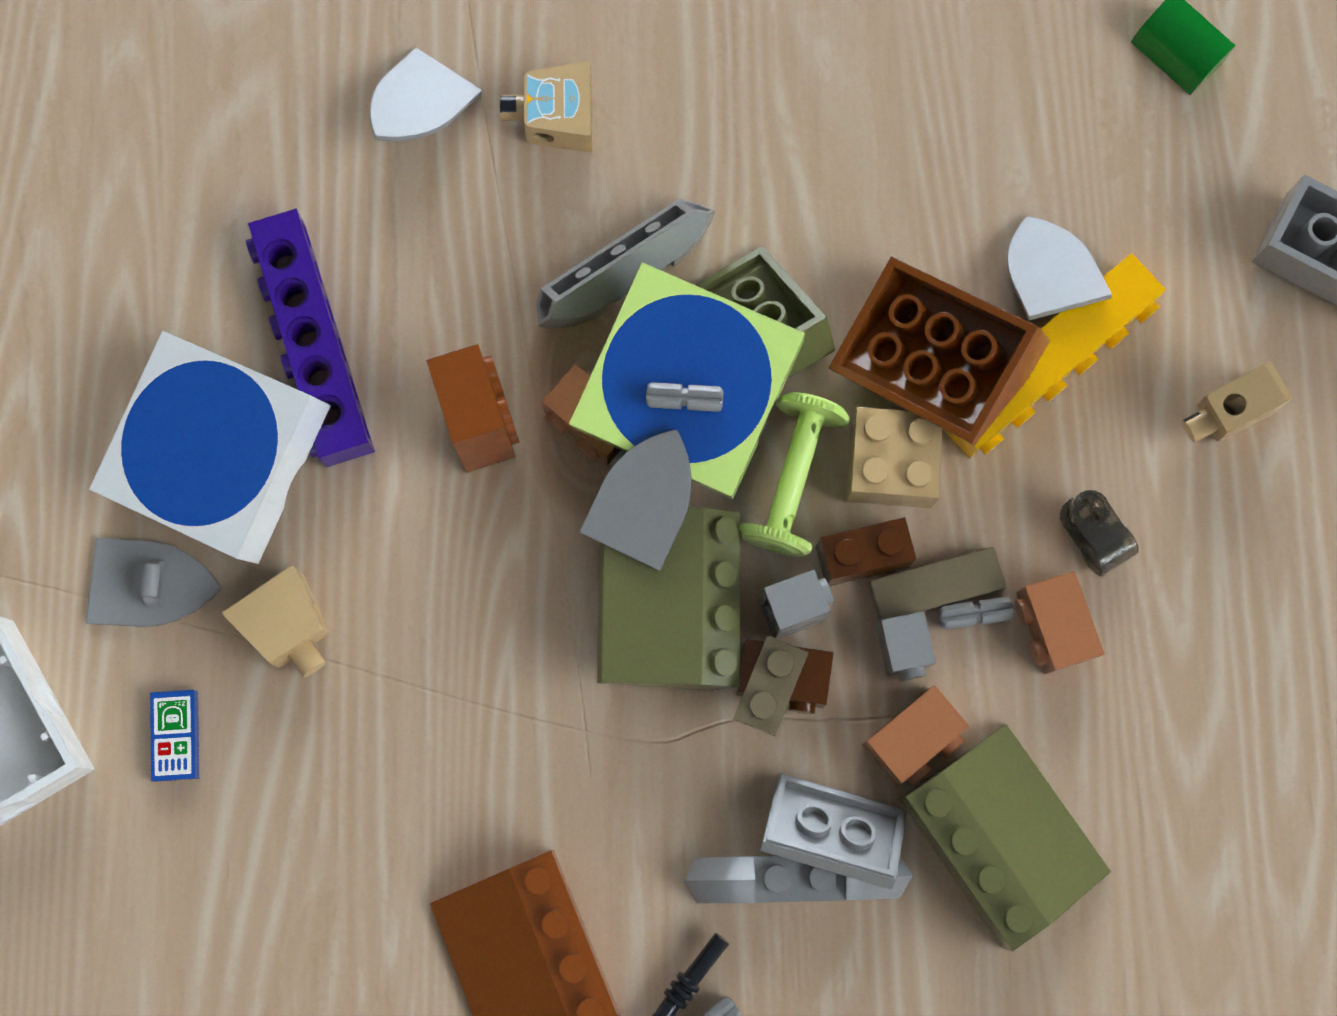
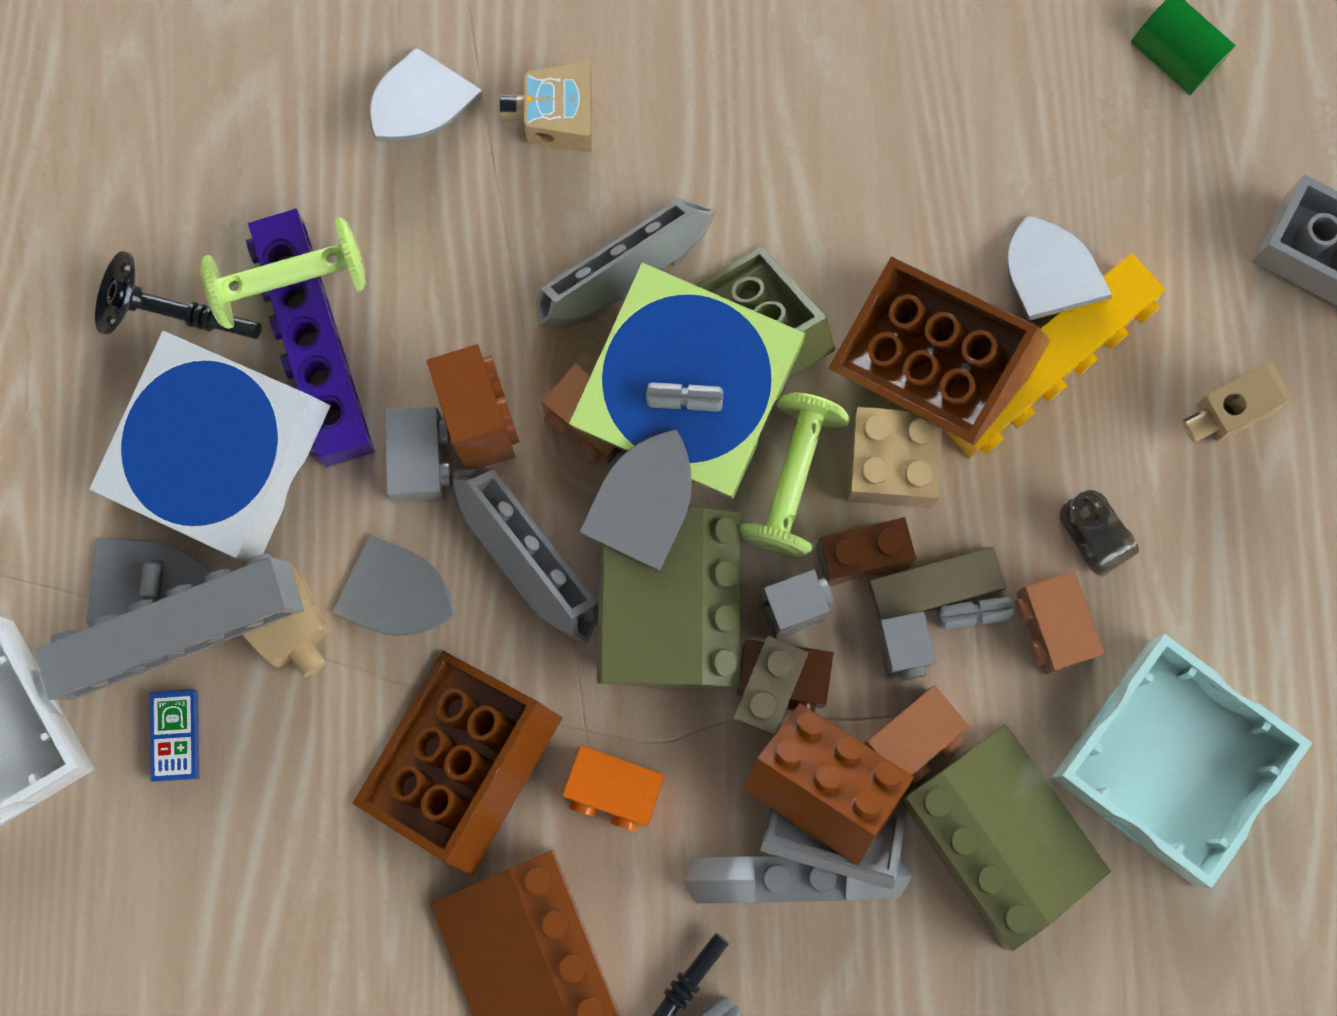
(122, 295): none -> black dish
(169, 628): none -> light grey brick
(281, 273): none -> yellowish green hose
(394, 592): none -> light grey shield
(416, 455): none -> light grey brick
(457, 762): none -> dark orange slope
(524, 553): none -> light grey brick
(613, 787): none -> orange brick
(827, 783): none -> dark orange brick
(1181, 761): none -> light aqua tile

